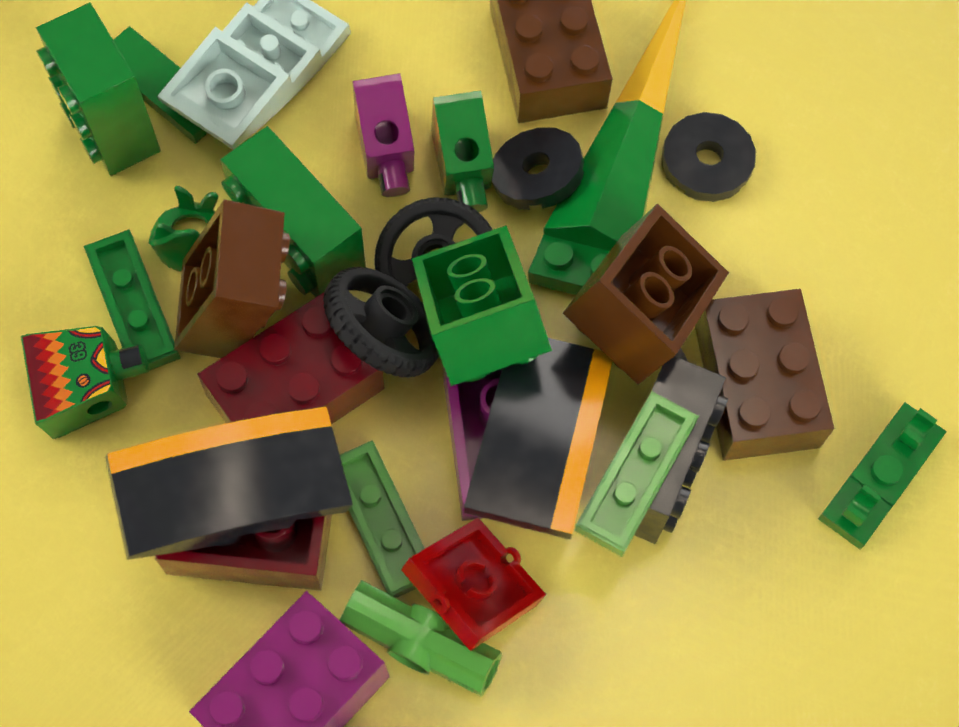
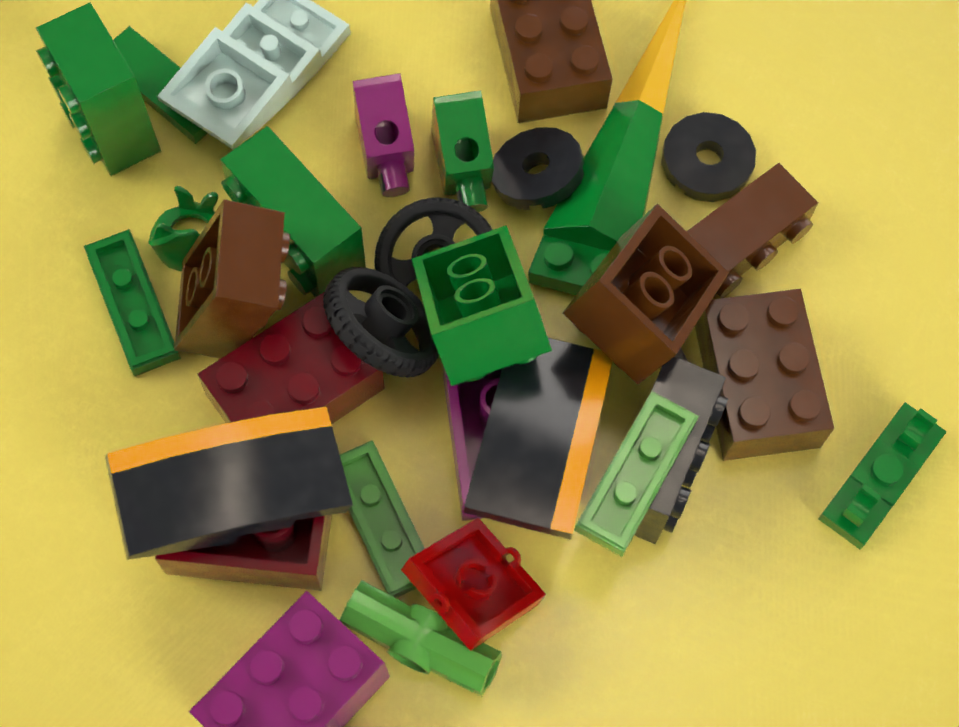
(78, 376): torso -> none
(755, 223): none -> reddish brown brick

